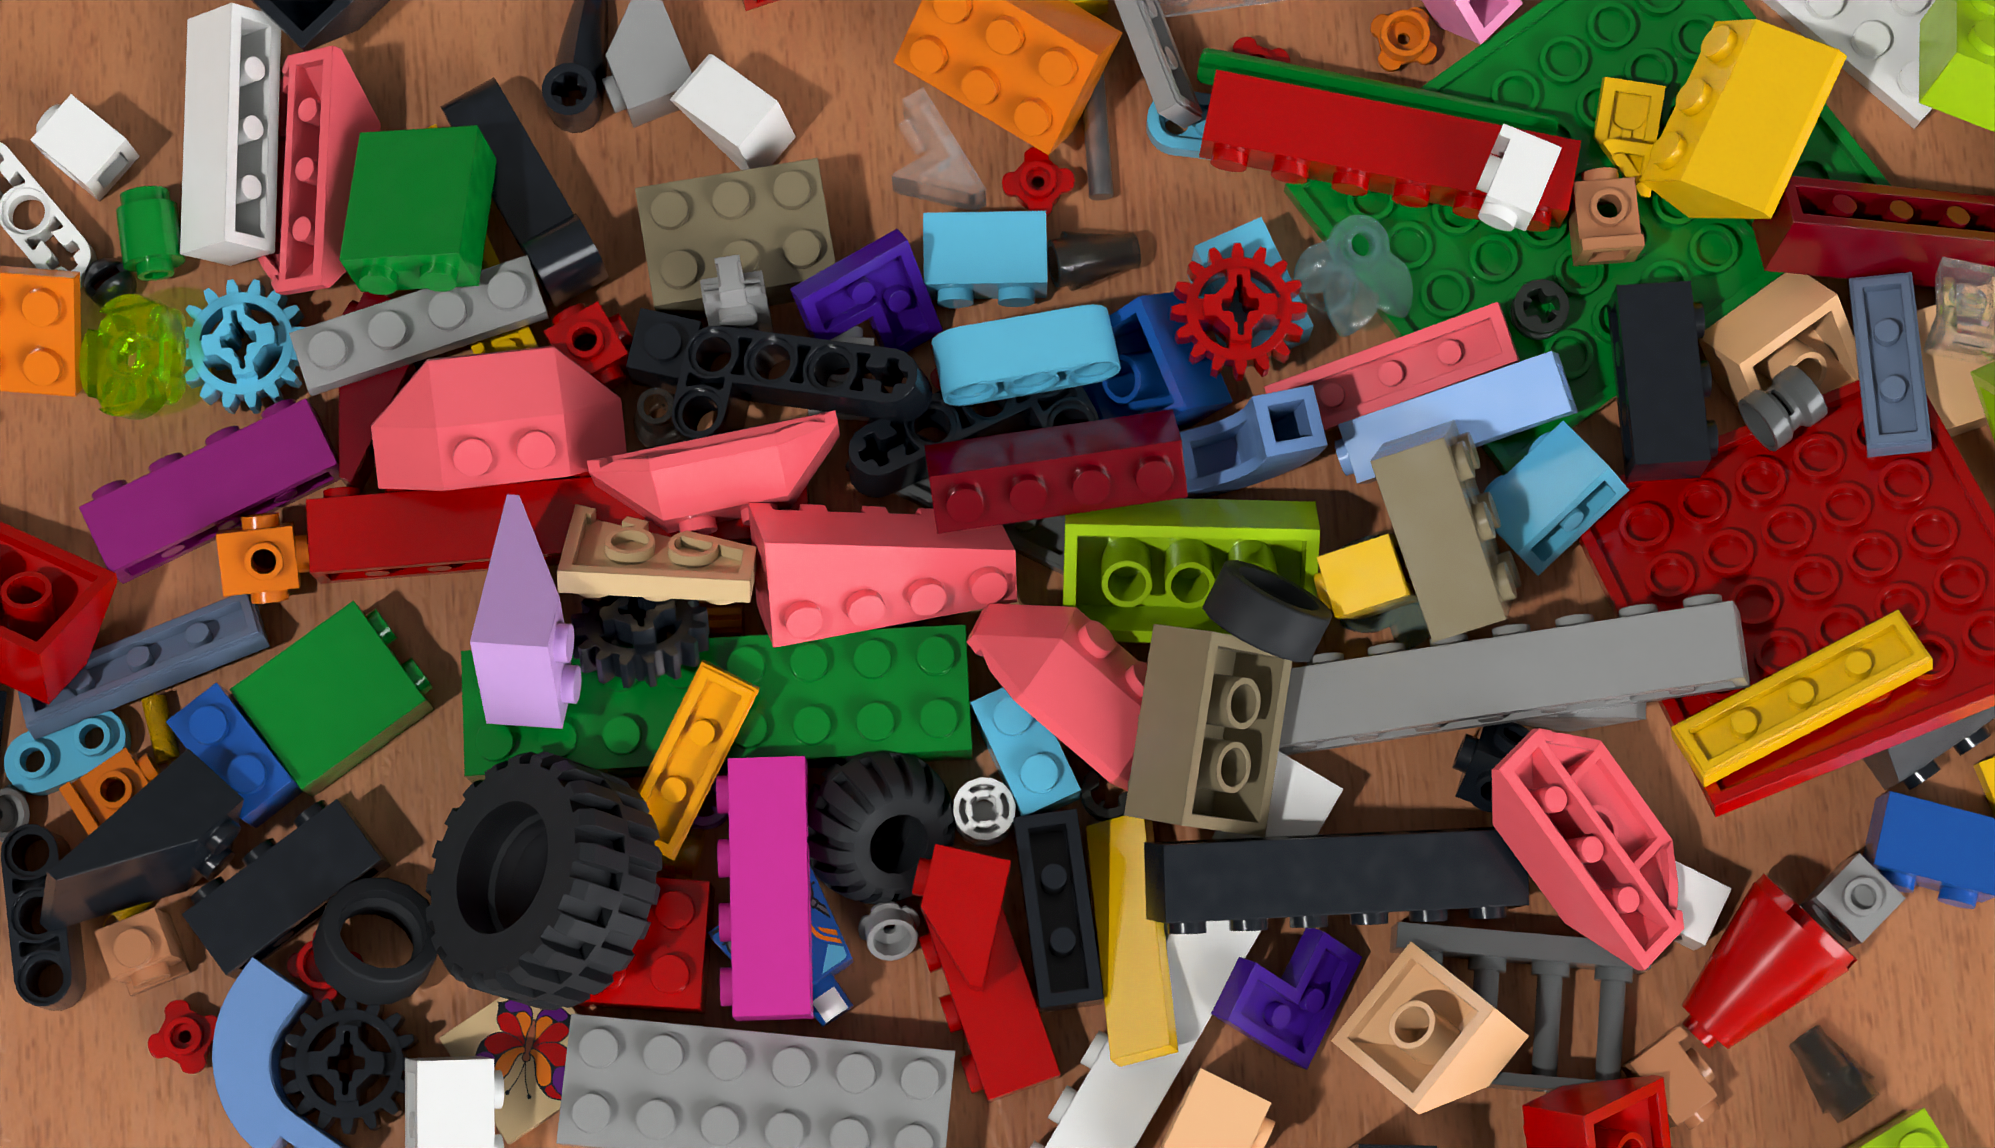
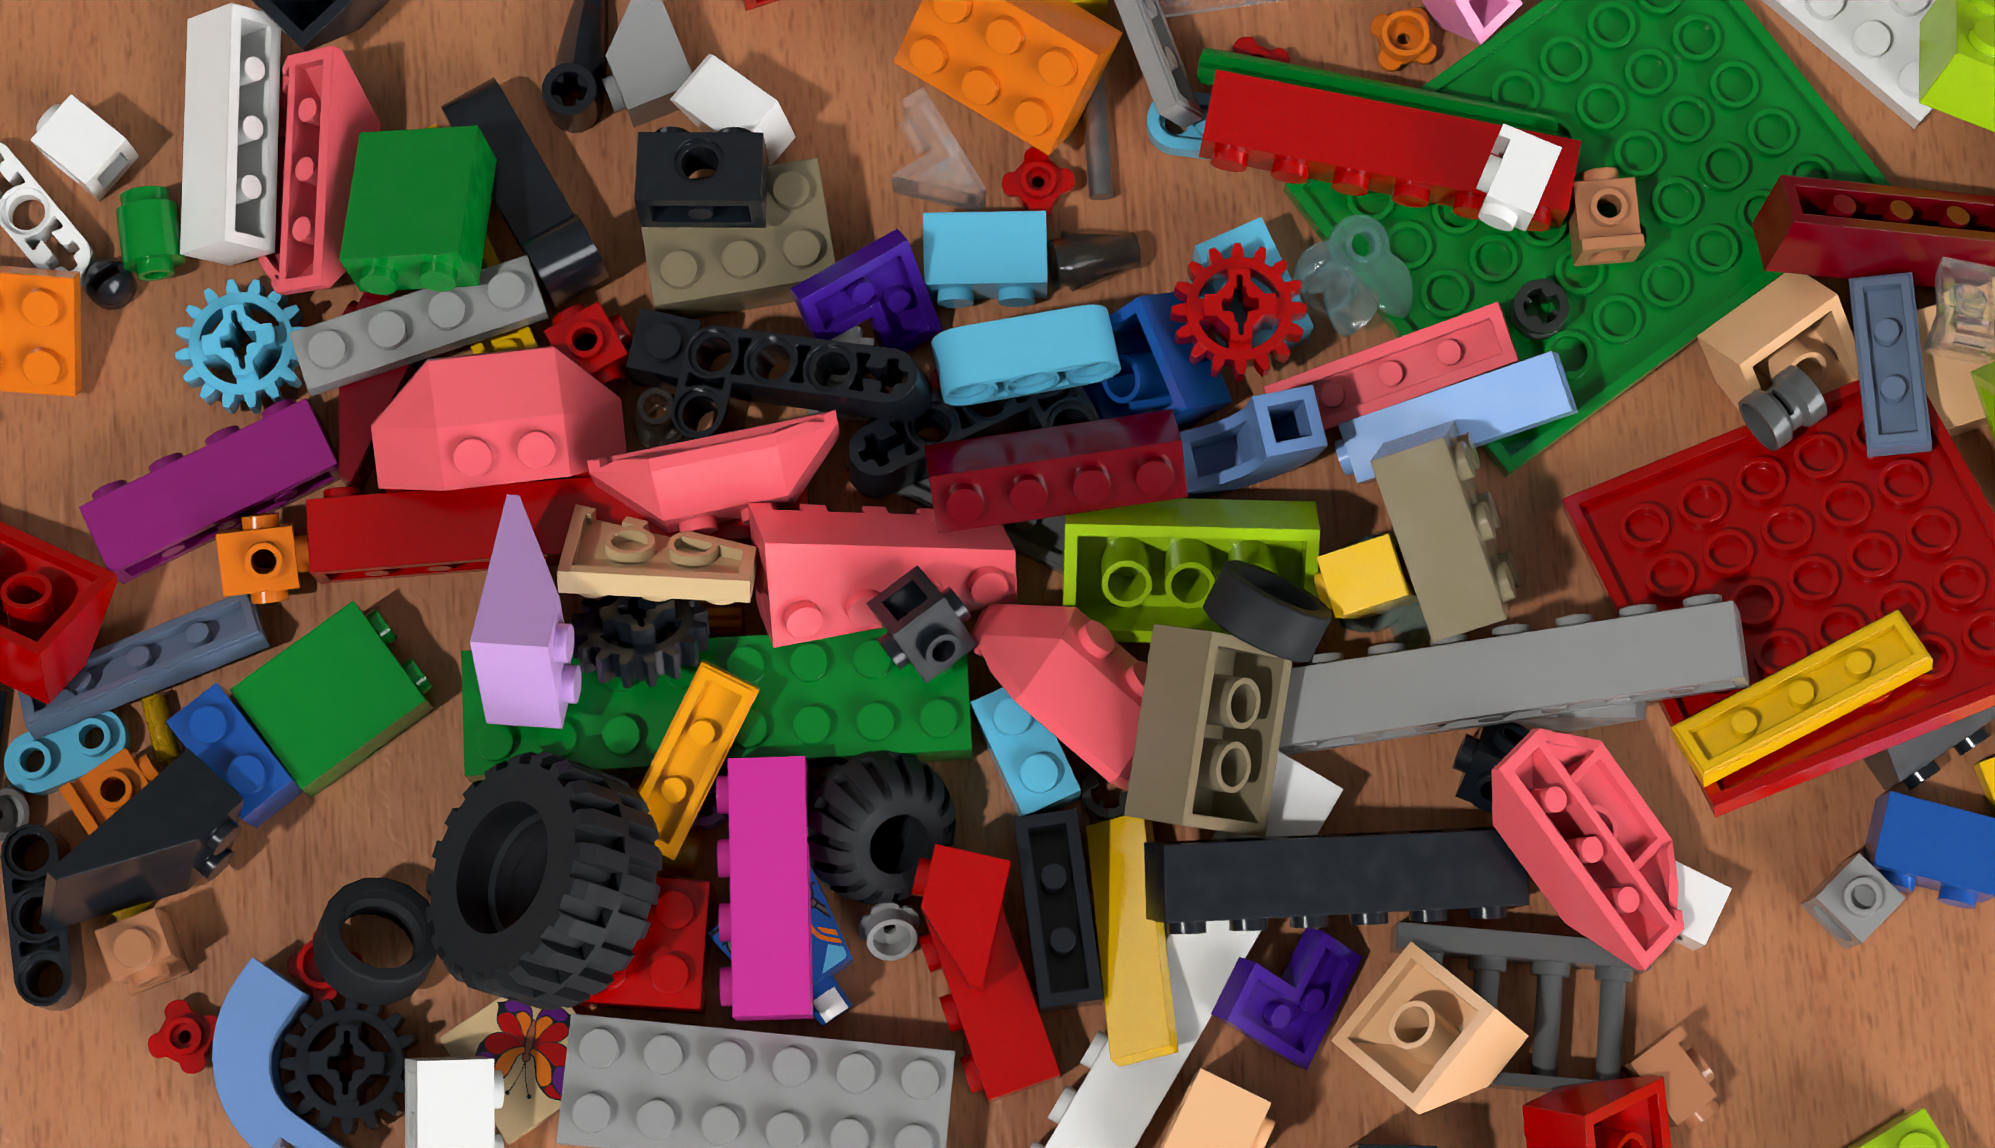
(157, 373): clear neon green plate -> none
(283, 886): black brick -> none
(727, 199): none -> black brick
(736, 297): light grey hinge -> none
(928, 636): none -> black brick
(980, 821): white wheel -> none
(1553, 496): medium azure brick -> none
(1629, 125): yellow slope -> none
(1661, 381): black brick -> none
(1742, 120): yellow slope -> none
(1761, 967): red cone -> none
(1833, 1075): clear smoke cone -> none

